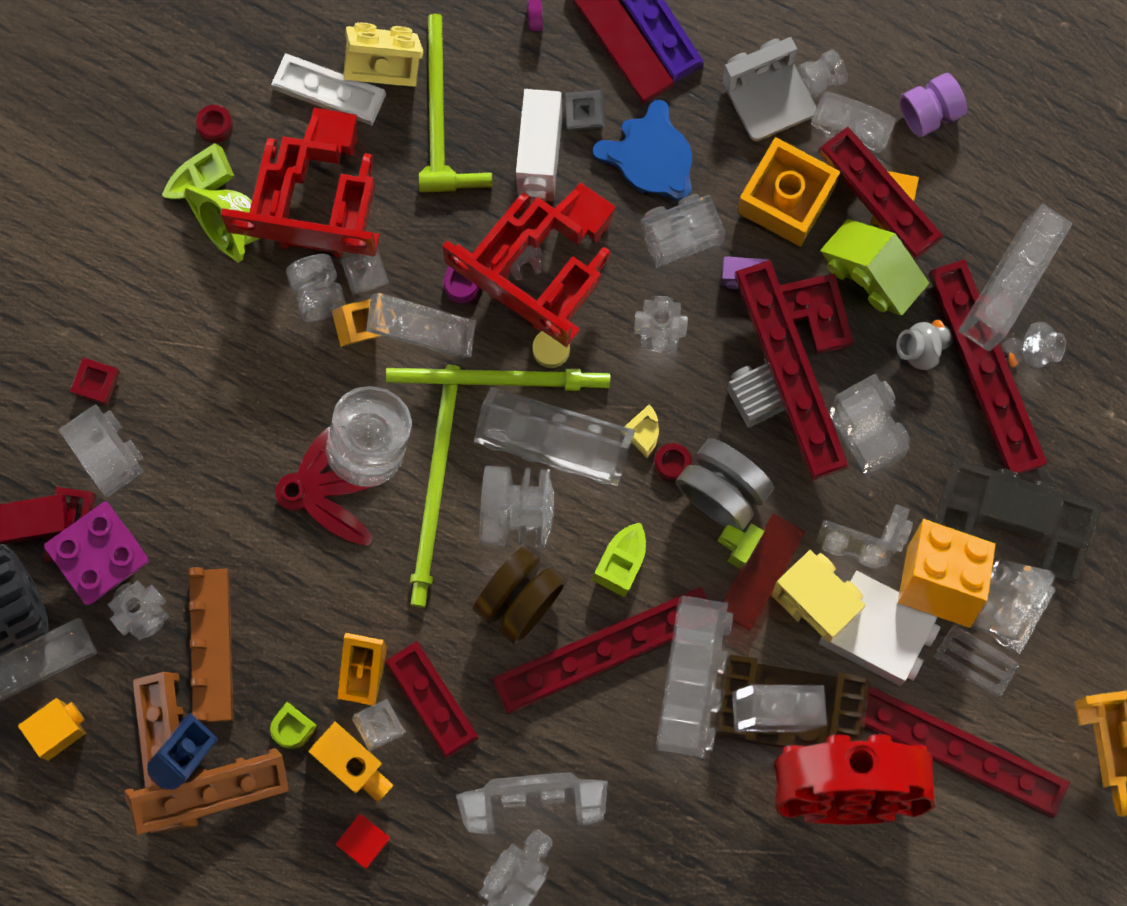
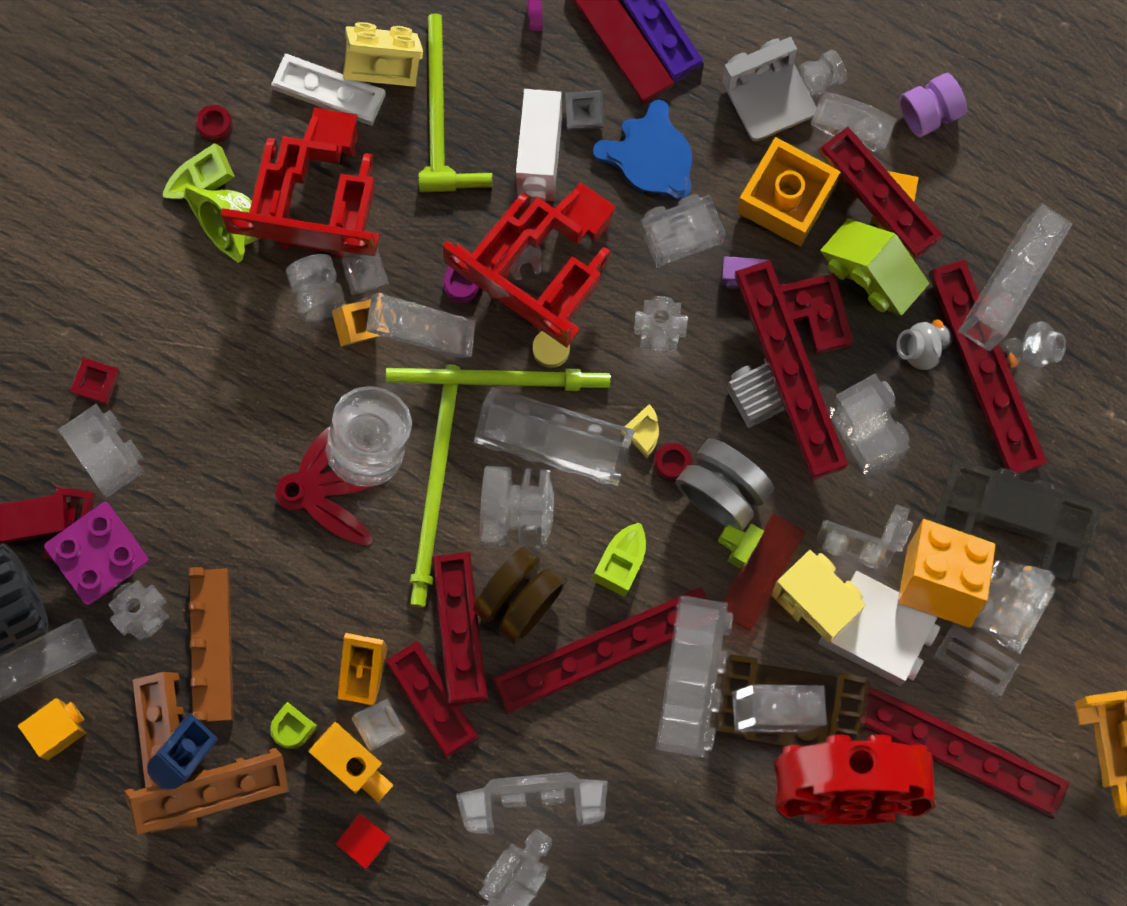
(459, 629): none -> dark red tile

